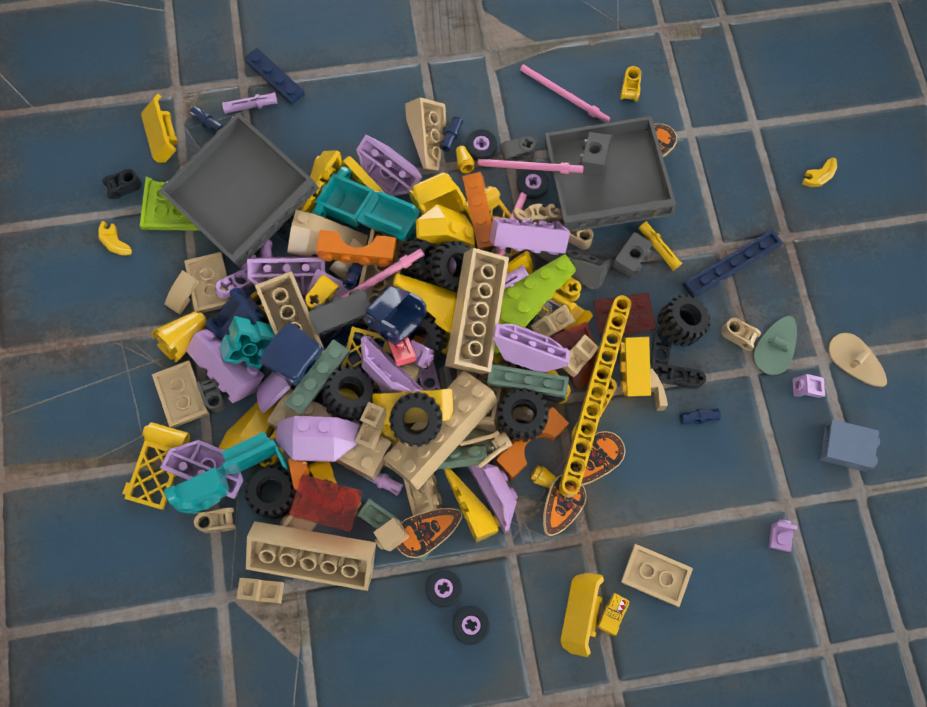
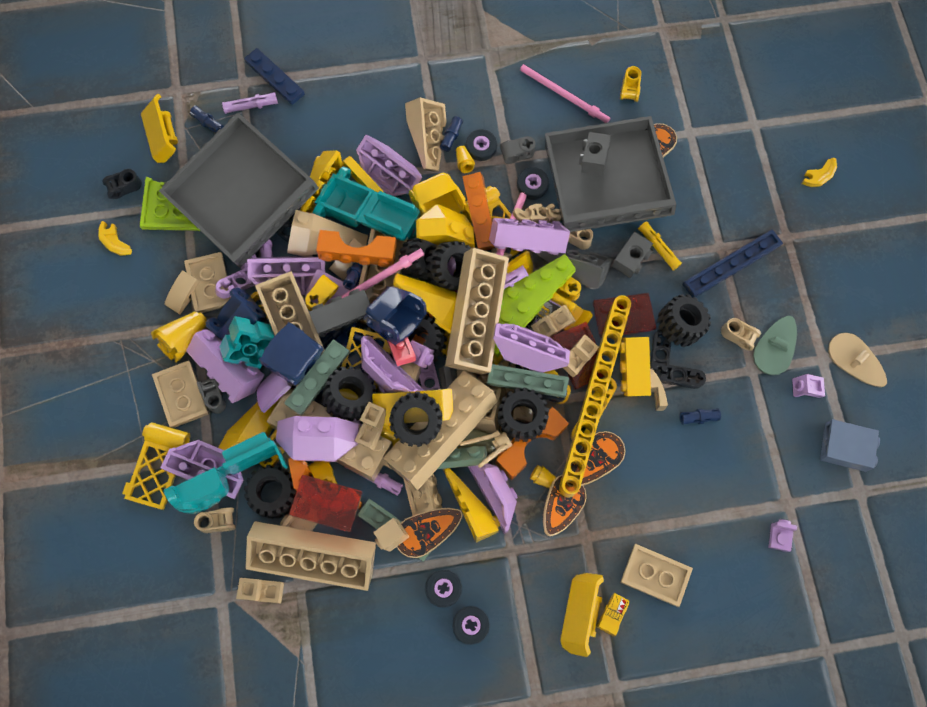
(563, 168): bright pink bar -> none

